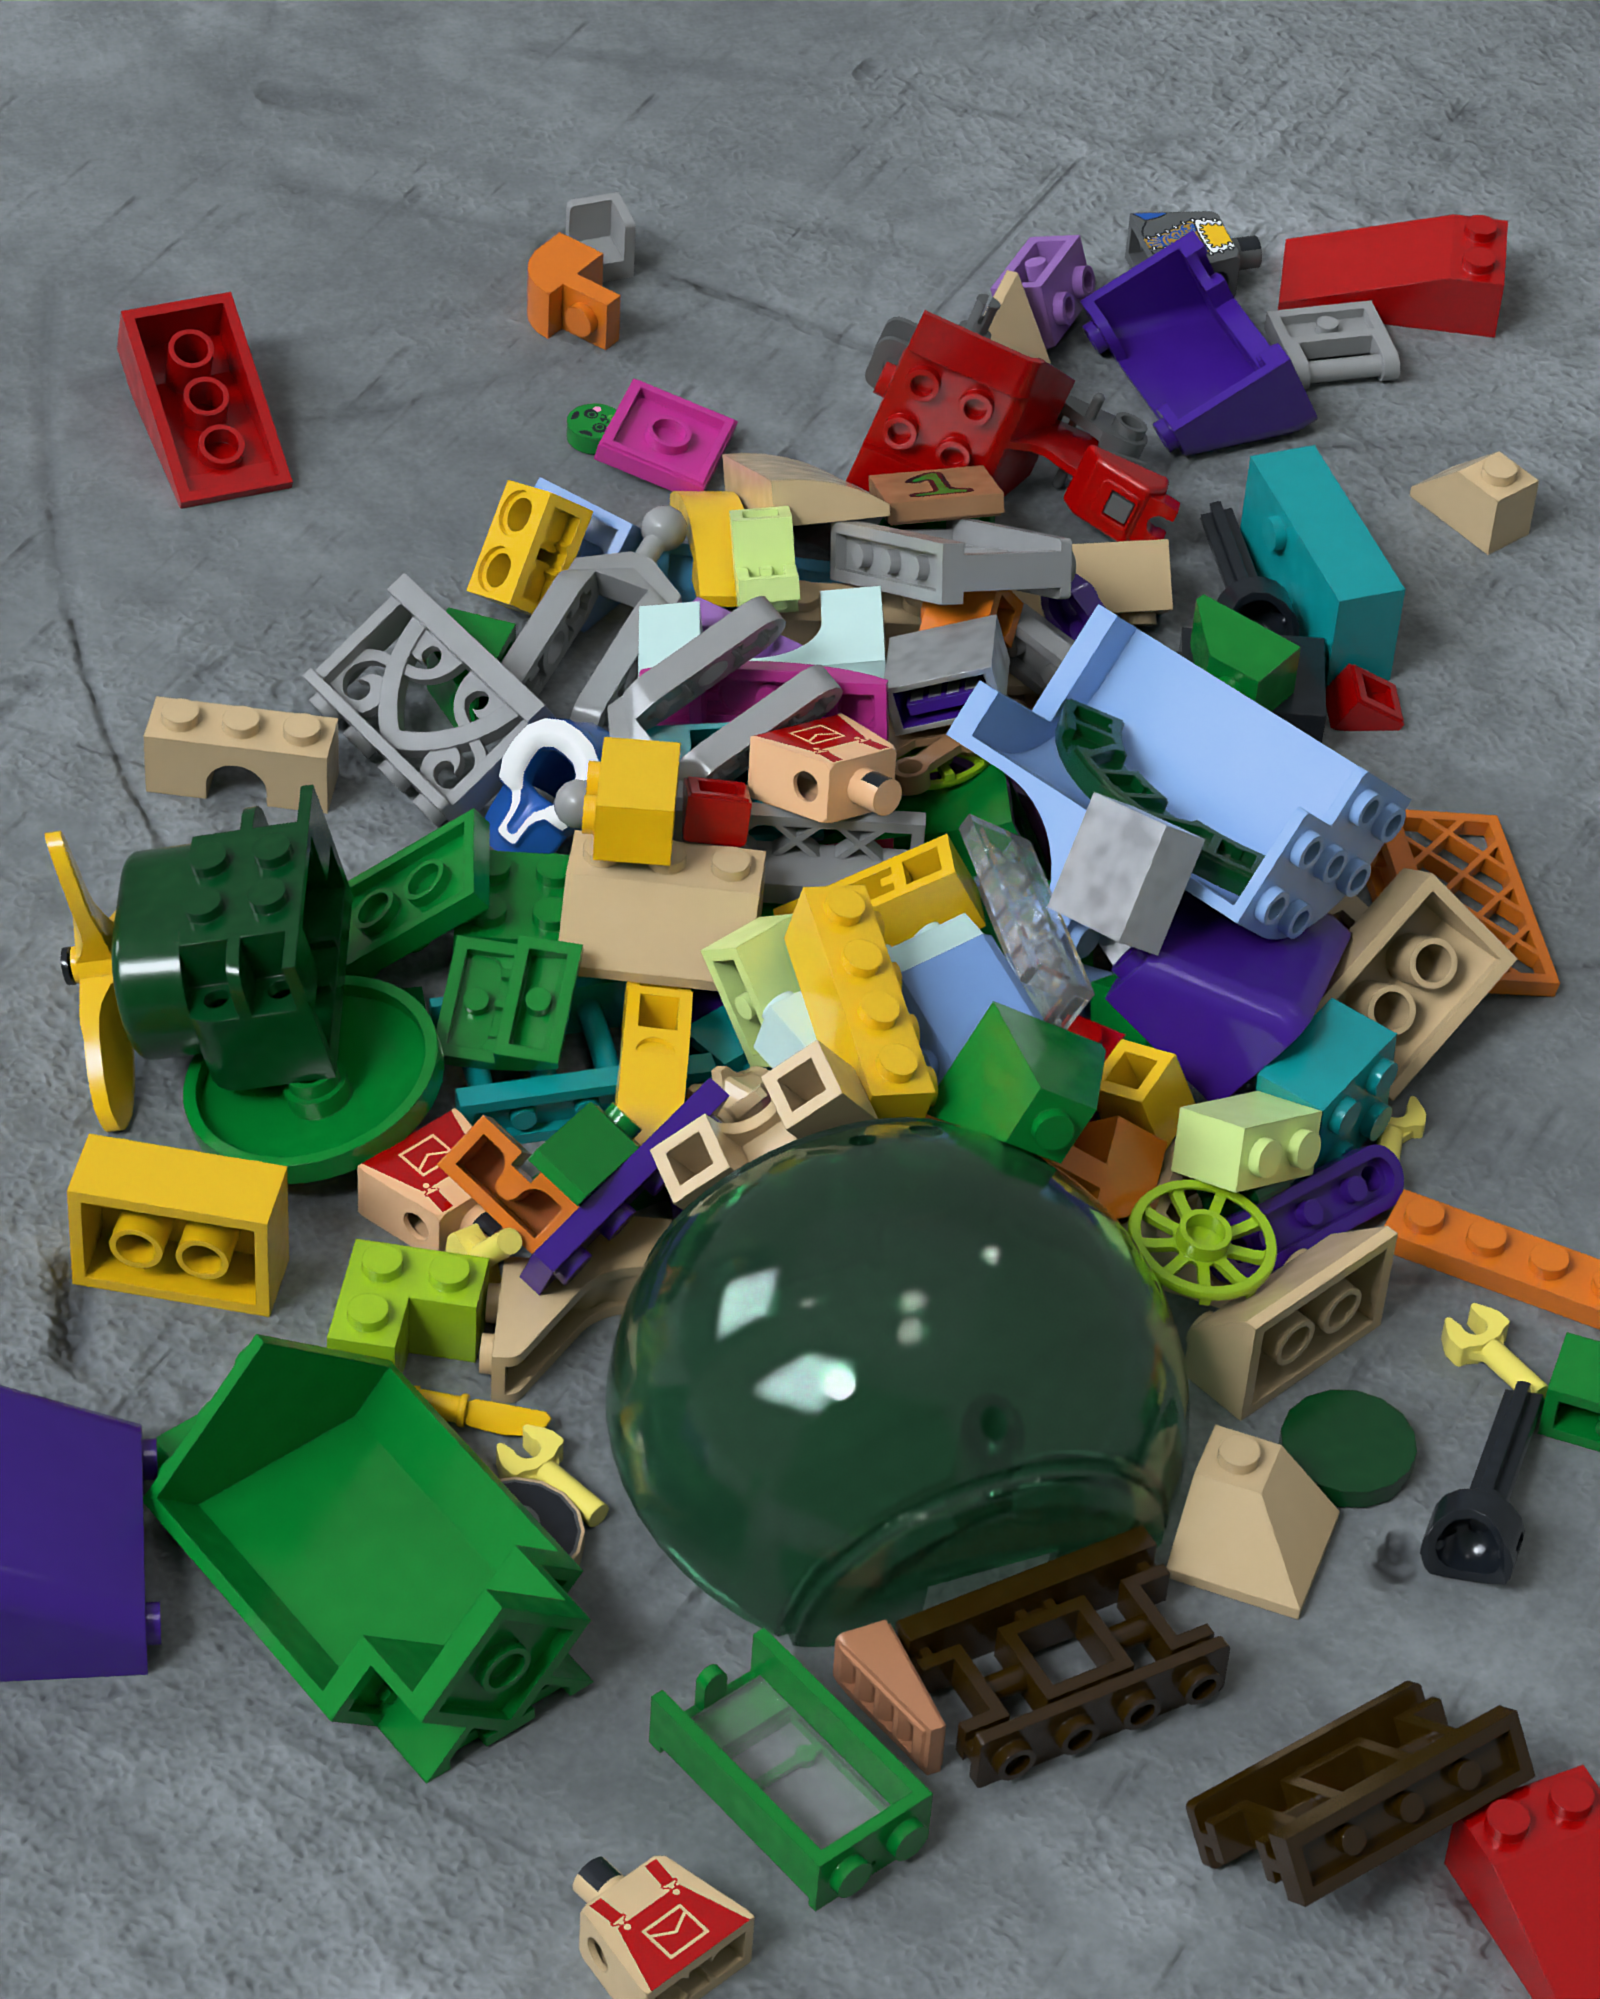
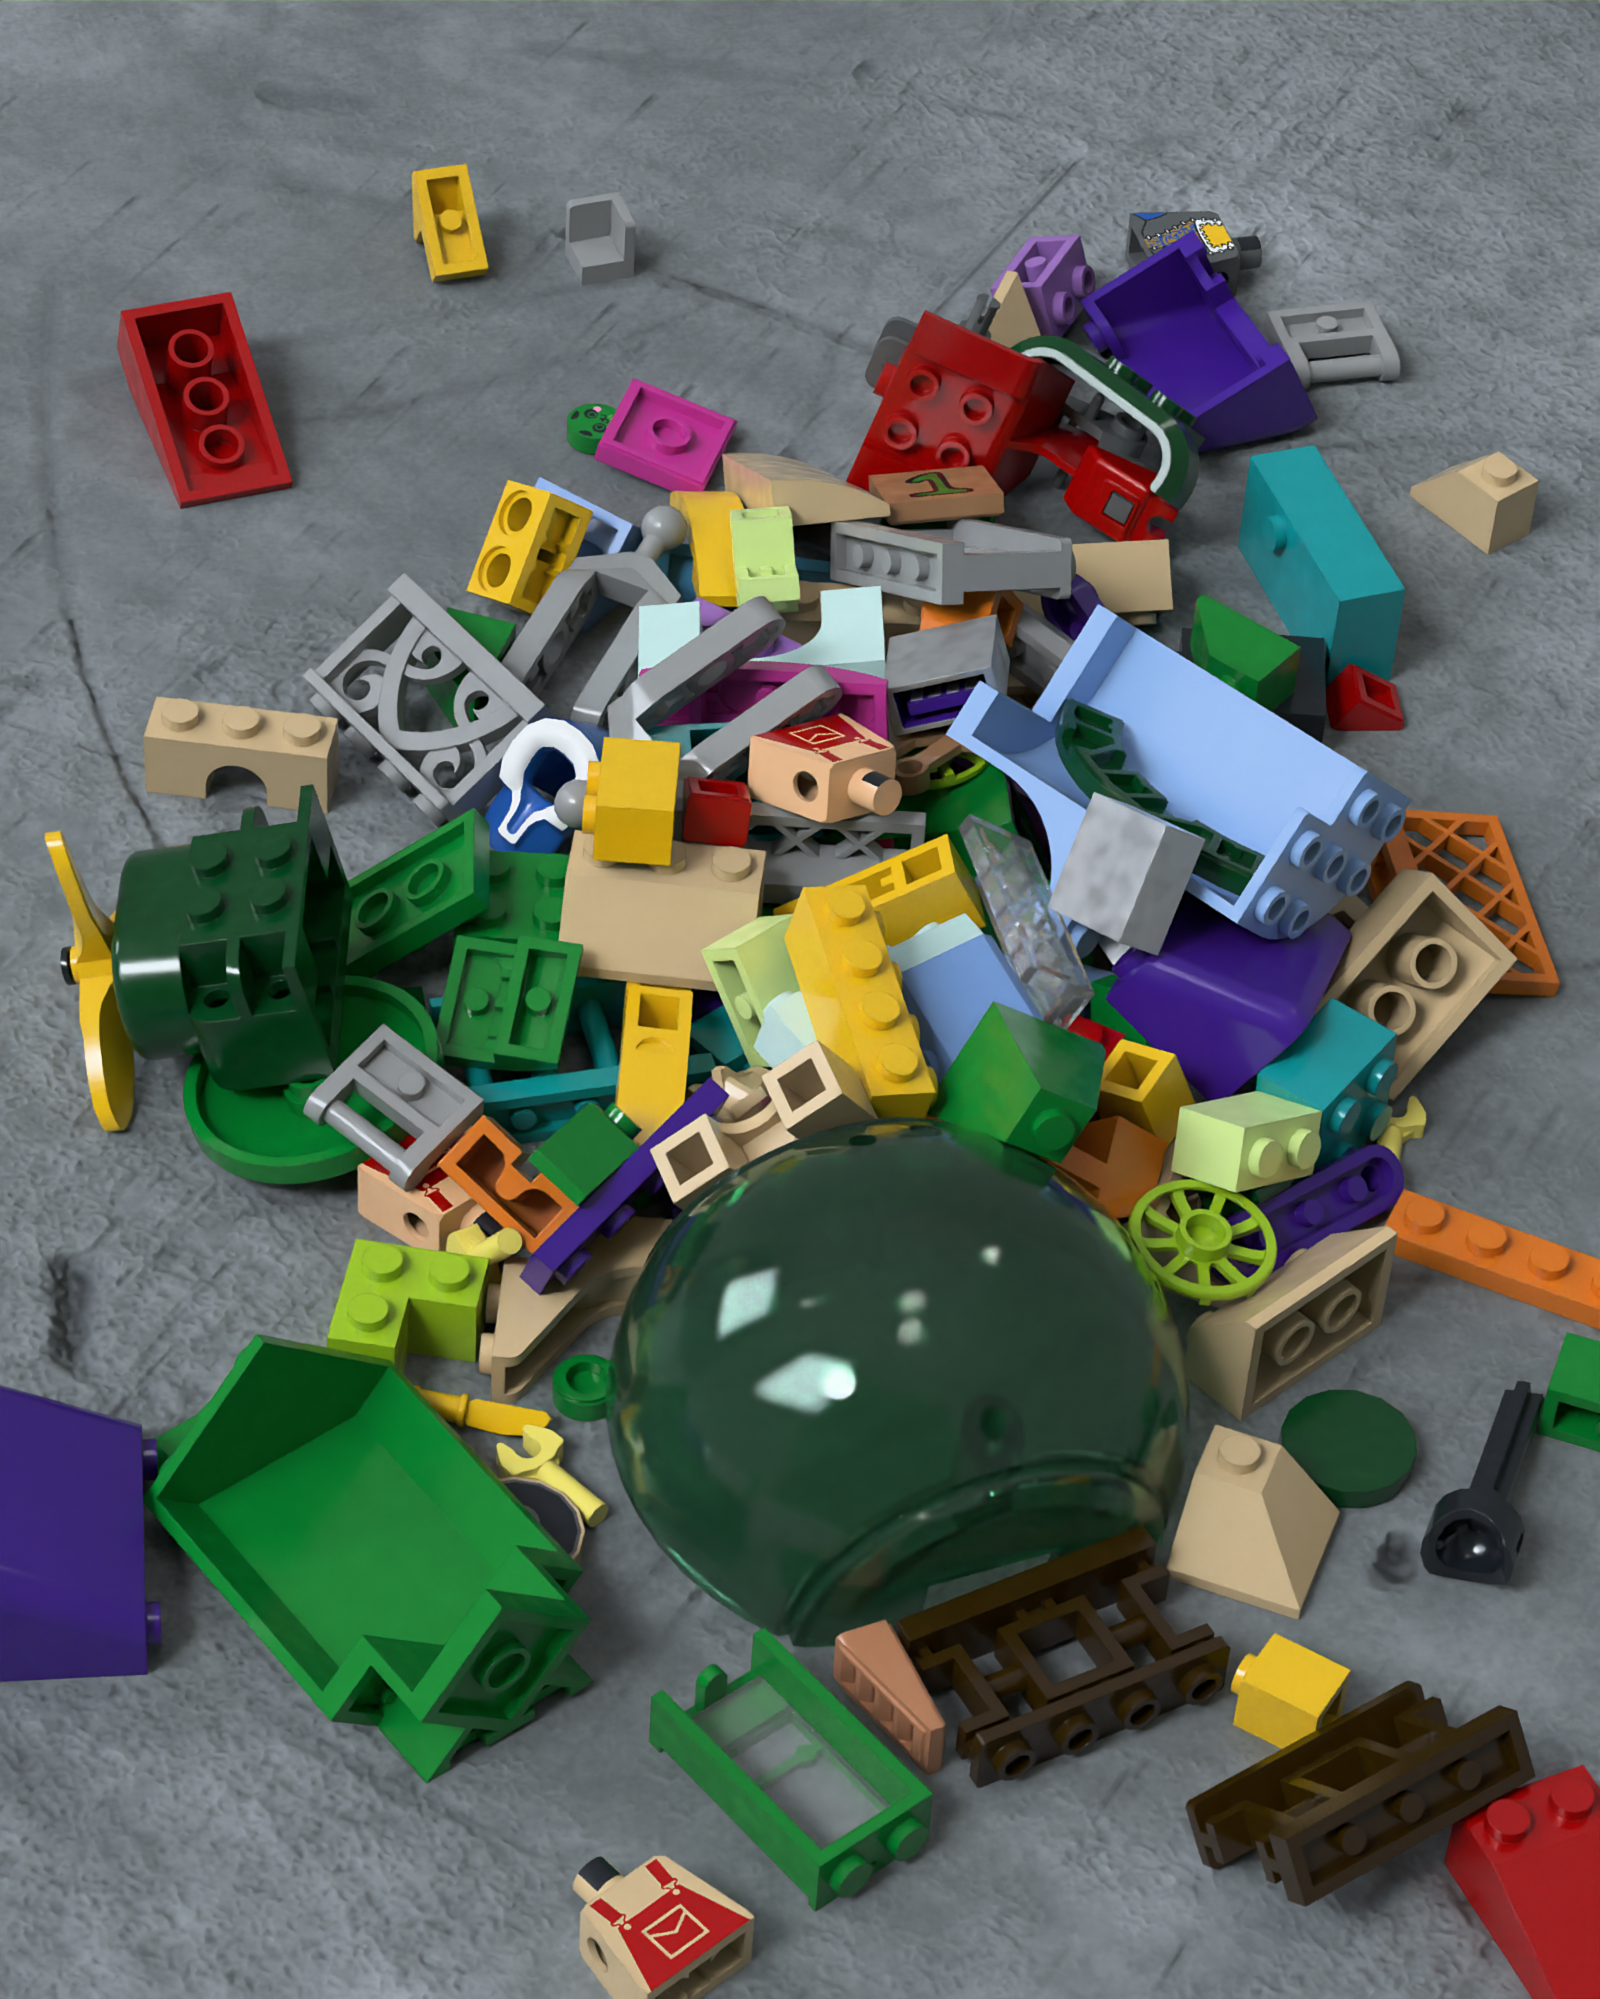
(178, 1225): yellow brick -> none
(407, 1091): none -> light grey plate
(448, 223): none -> yellow slope
(569, 292): orange brick -> none
(581, 1387): none -> green tile
(1130, 392): none -> dark green piece
(1245, 592): black piece -> none
(1287, 1692): none -> yellow brick
(1415, 272): red slope -> none
(1487, 1347): light yellow bar -> none

